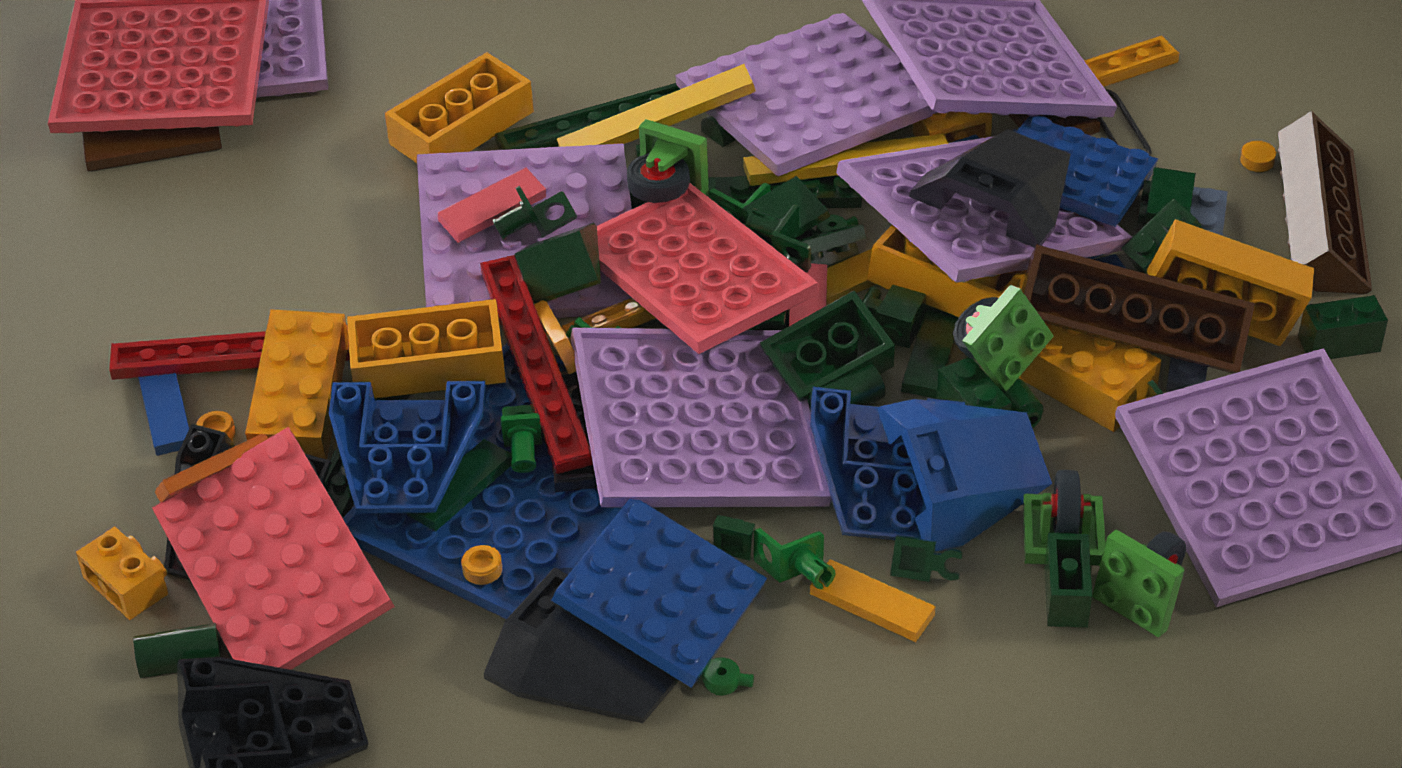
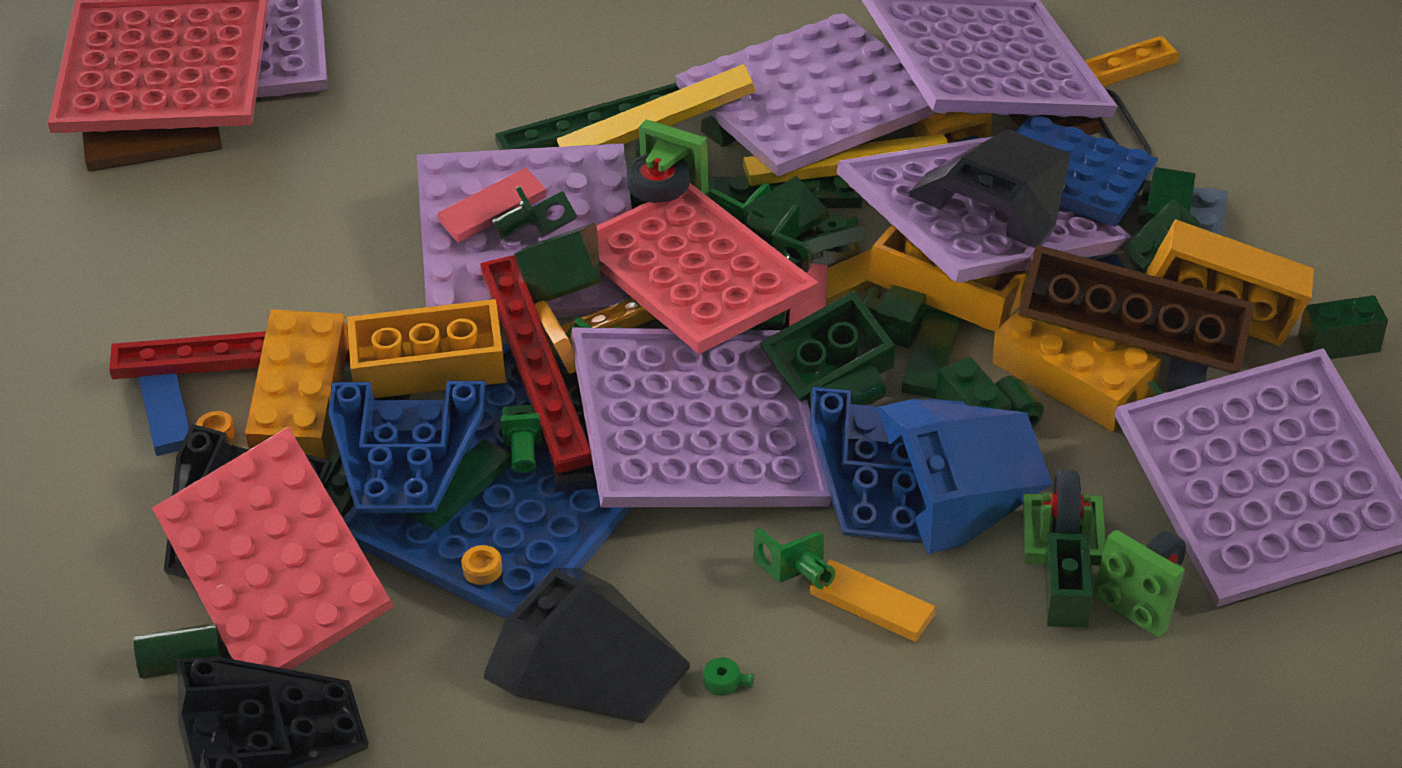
(123, 572): light orange brick -> none
(189, 477): orange tile -> none
(460, 109): light orange brick -> none
(660, 590): blue plate -> none
(734, 536): dark green plate -> none
(917, 559): dark green plate -> none
(1002, 335): bright green plate -> none
(1258, 156): light orange tile -> none
(1323, 206): reddish brown slope -> none

